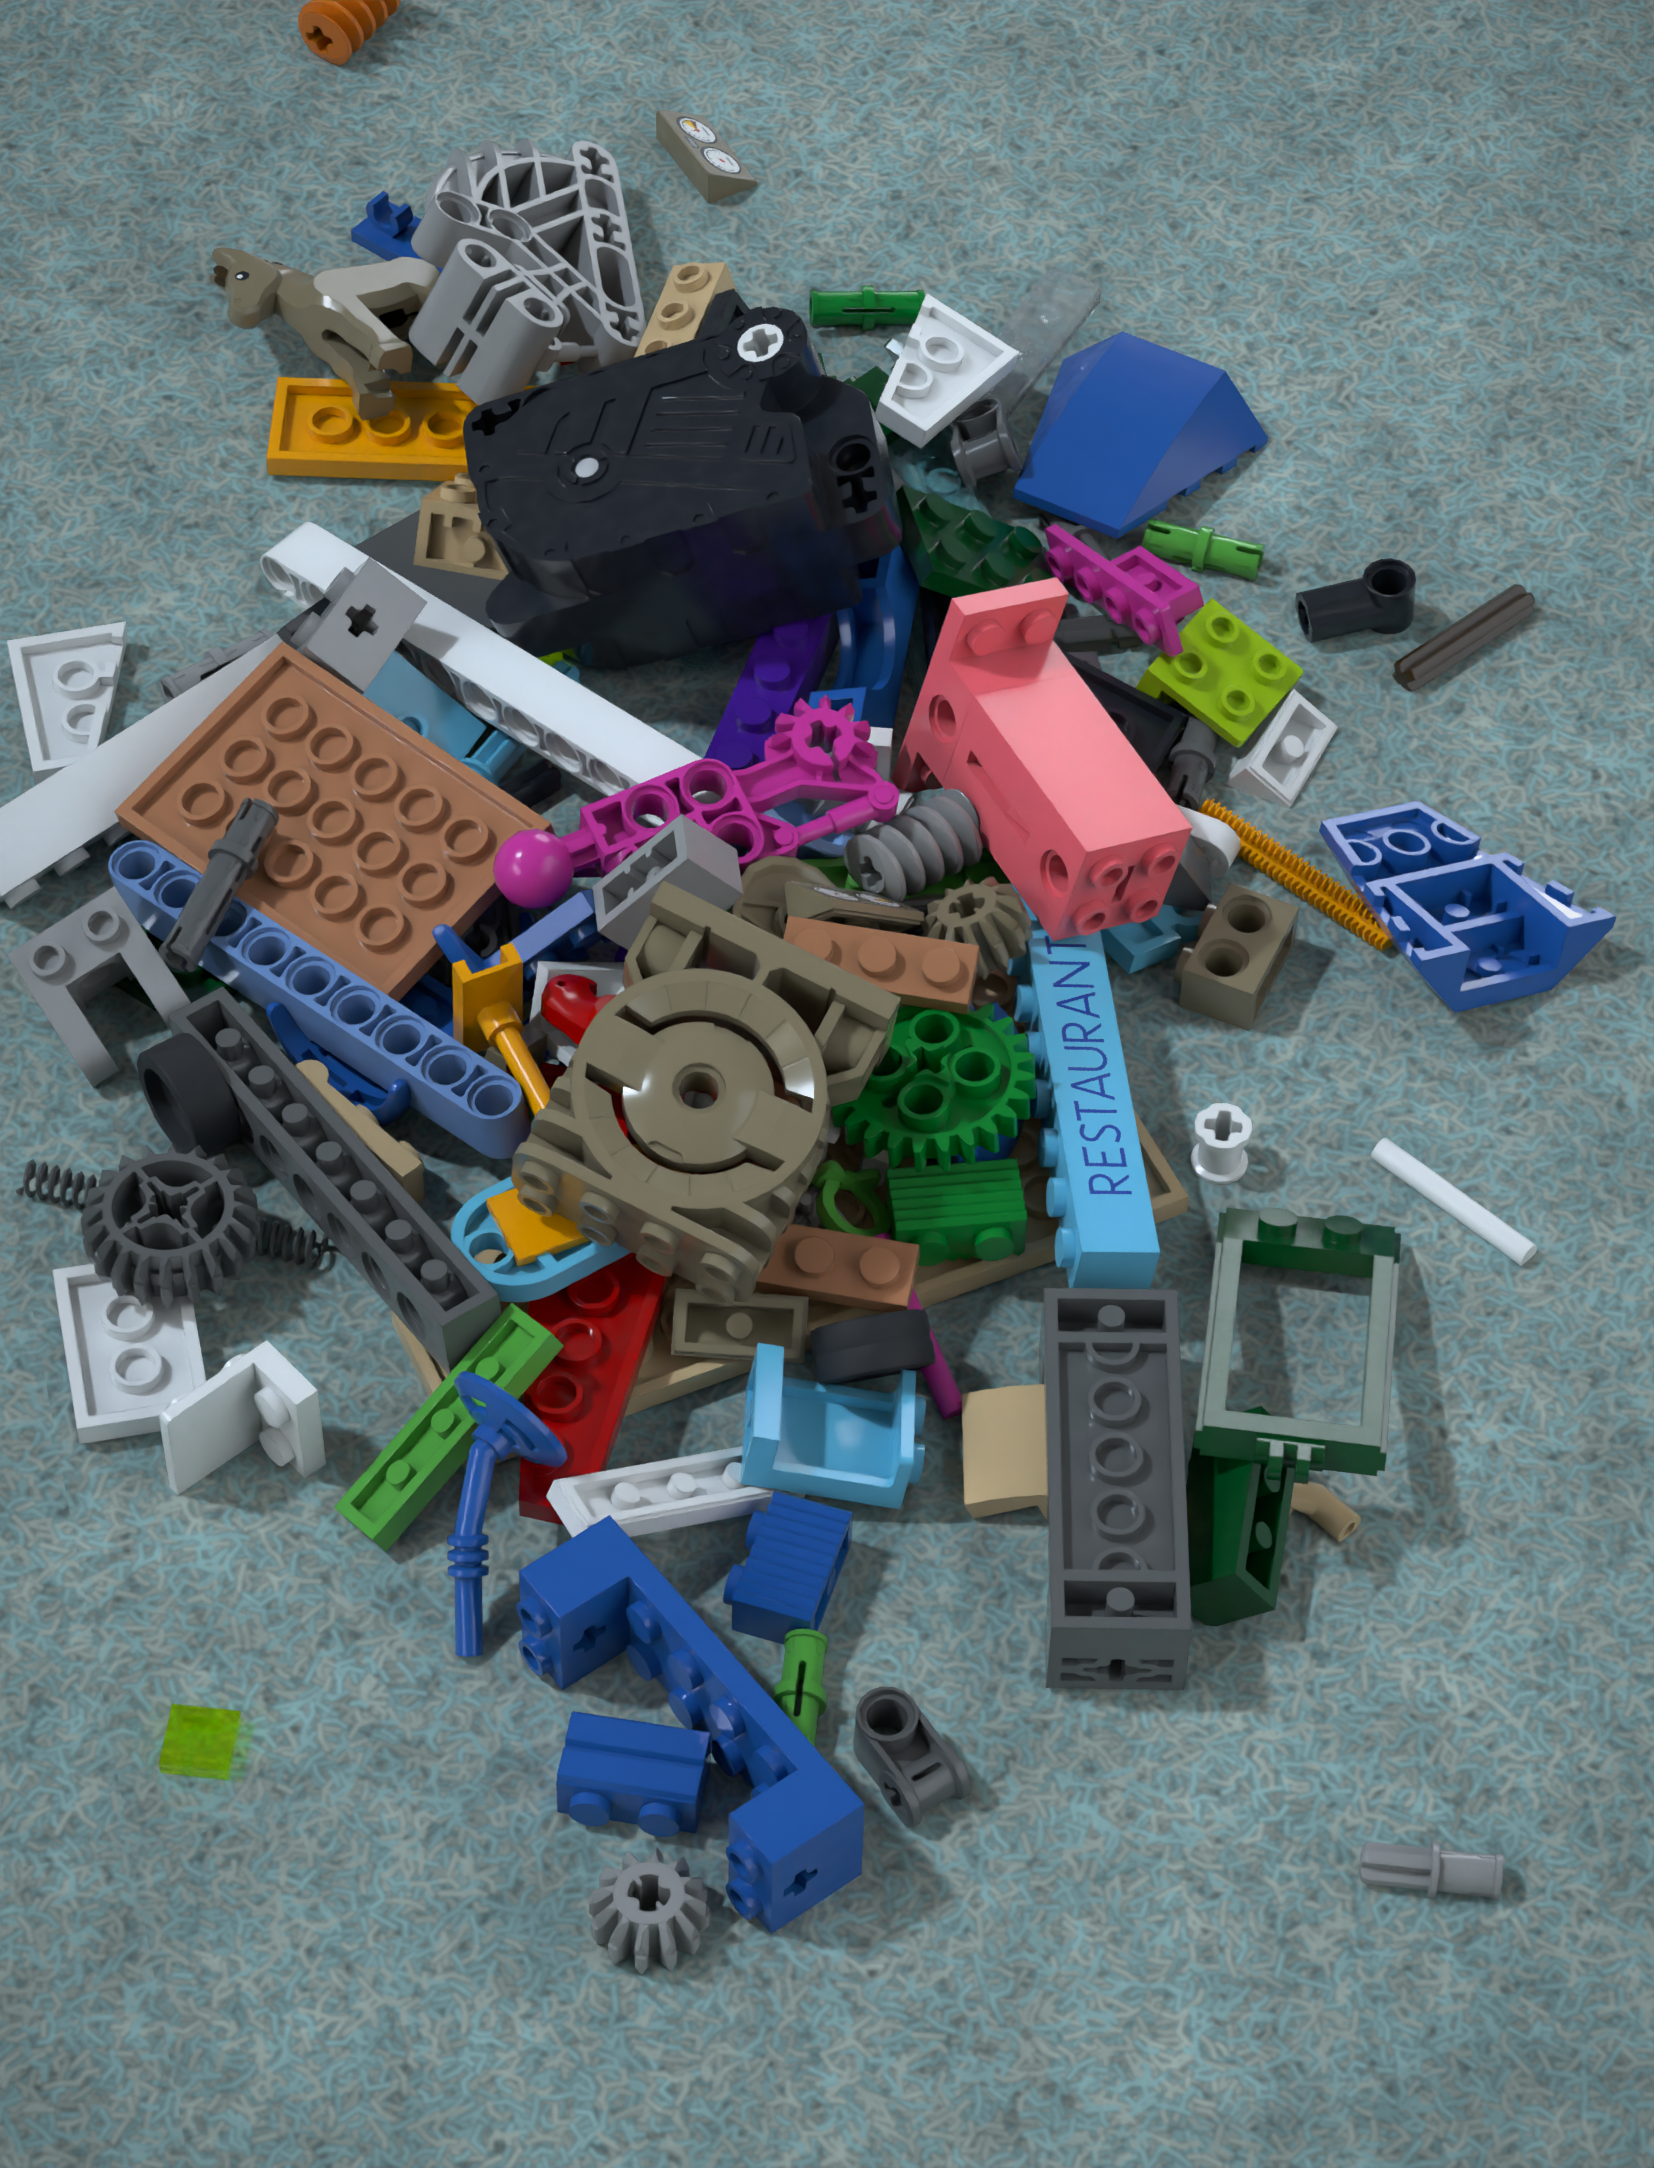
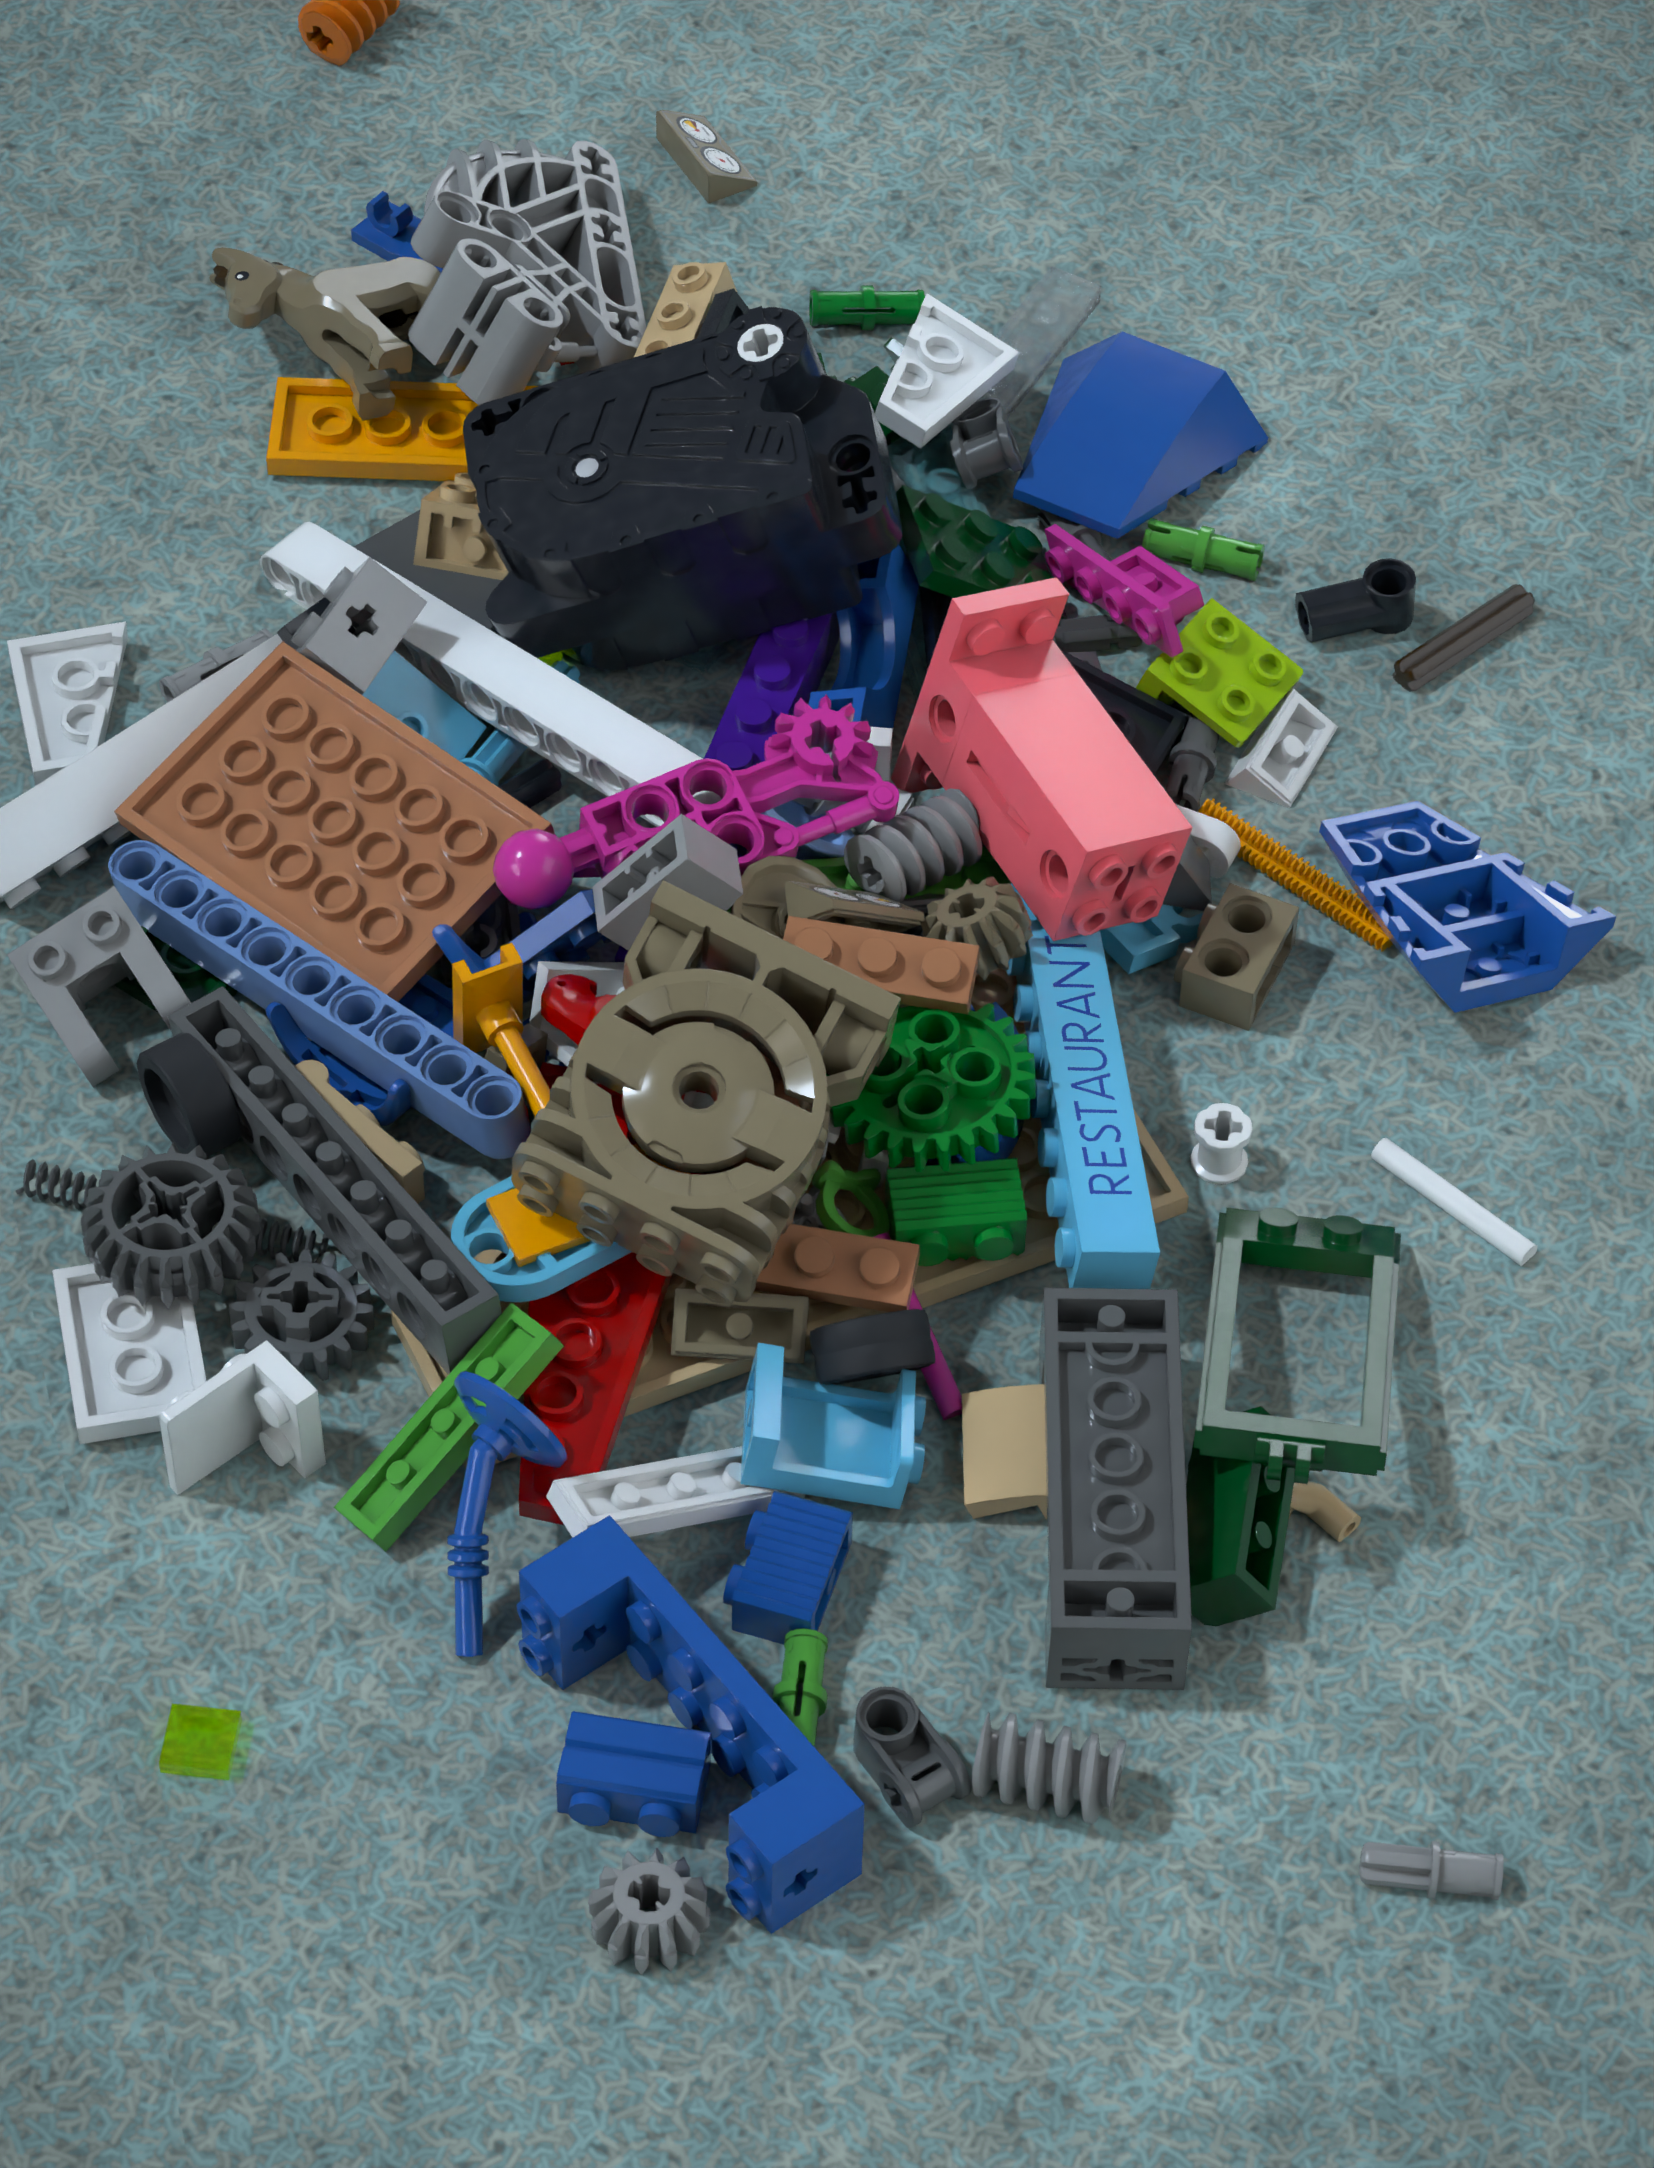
(230, 864): dark grey pin -> none
(304, 1312): none -> dark grey gear
(1047, 1768): none -> light grey piece

